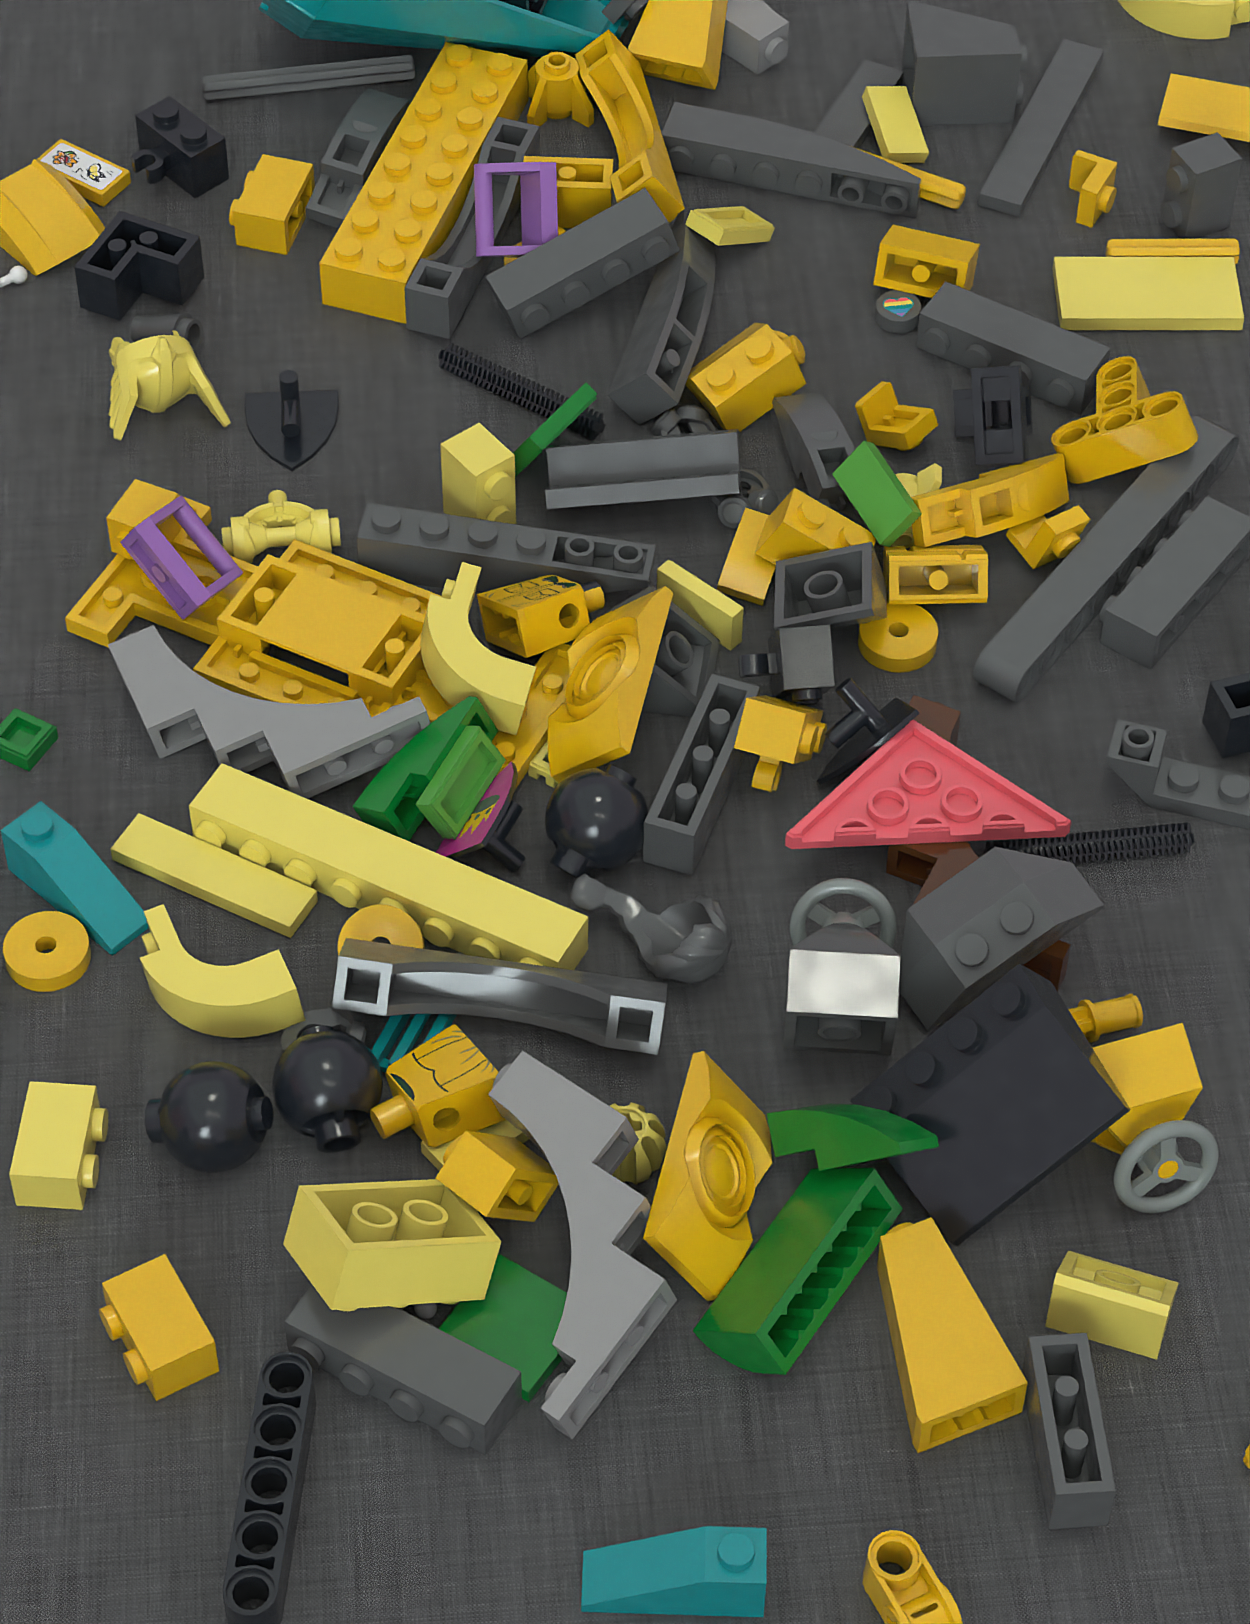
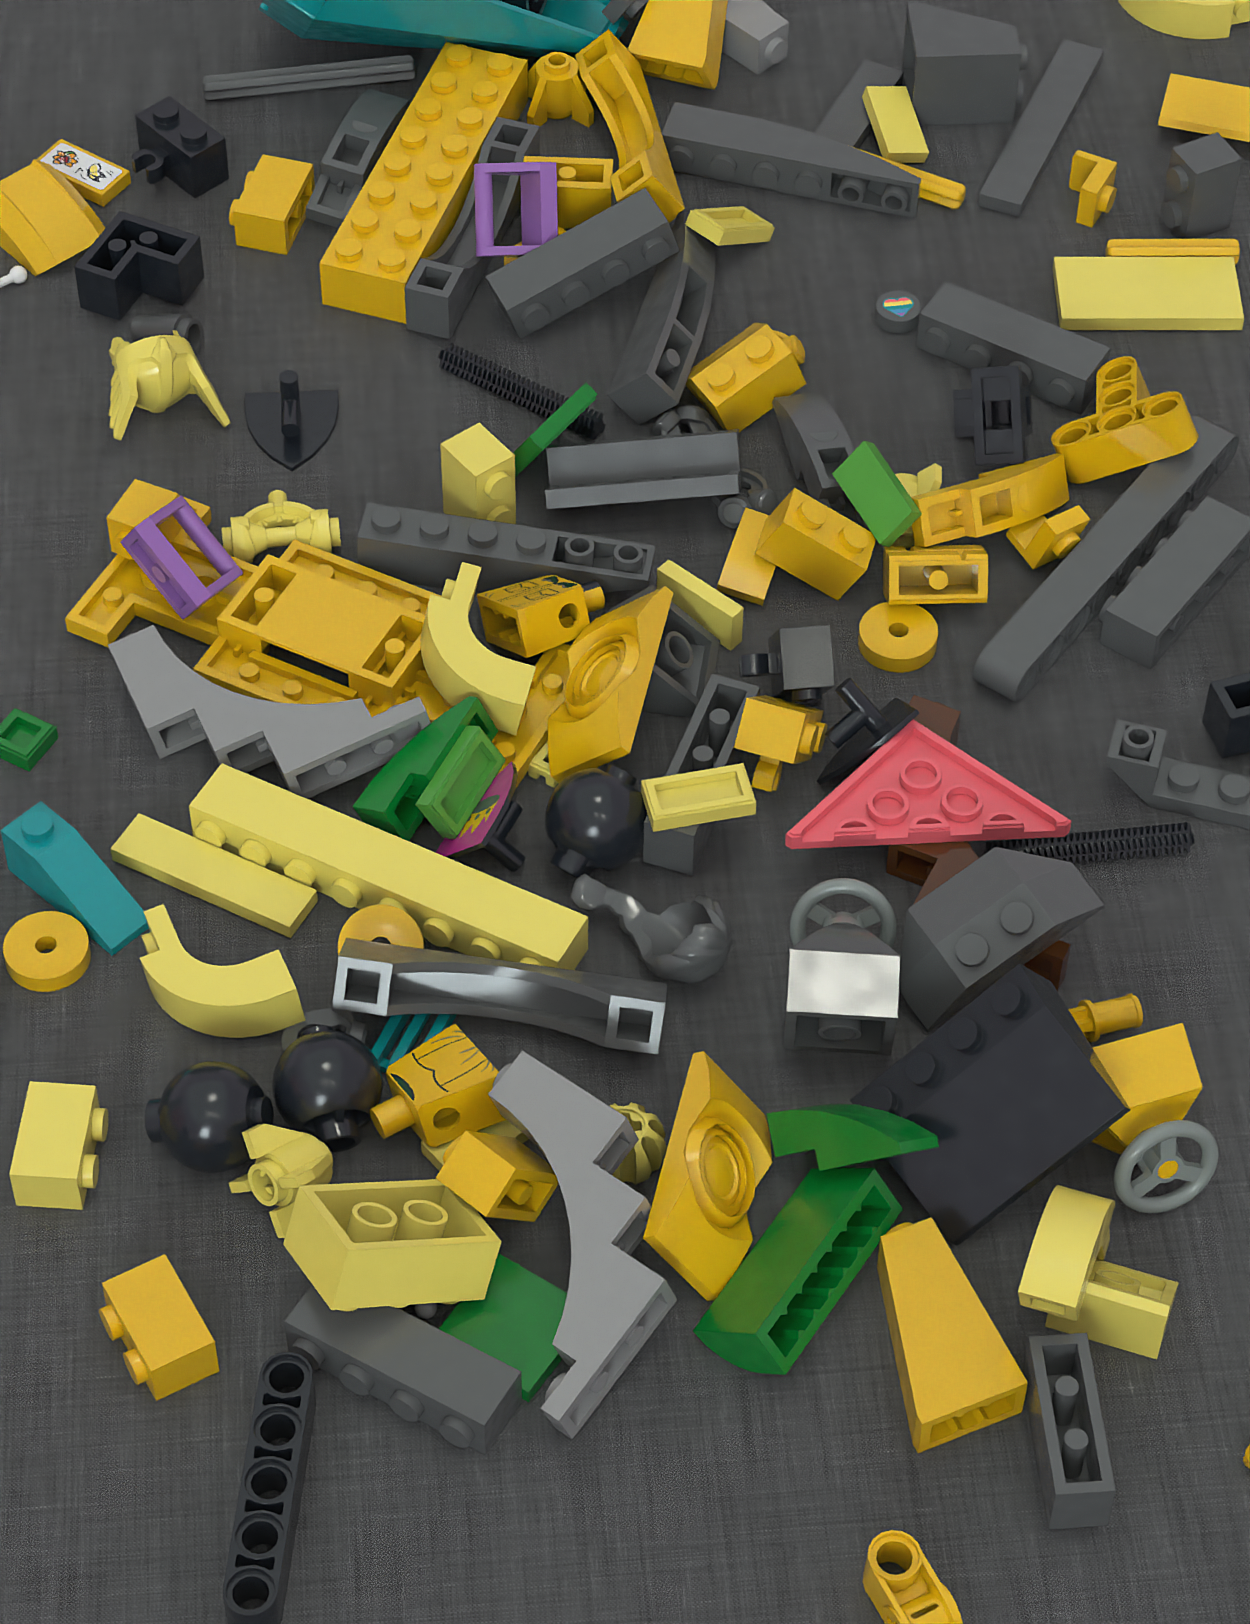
(282, 1164): none -> light yellow brick
(680, 1574): teal slope -> none
(698, 797): none -> light yellow tile
(830, 588): dark grey slope -> none
(893, 424): yellow bracket -> none
(923, 261): yellow brick -> none
(1064, 1251): none -> light yellow arch

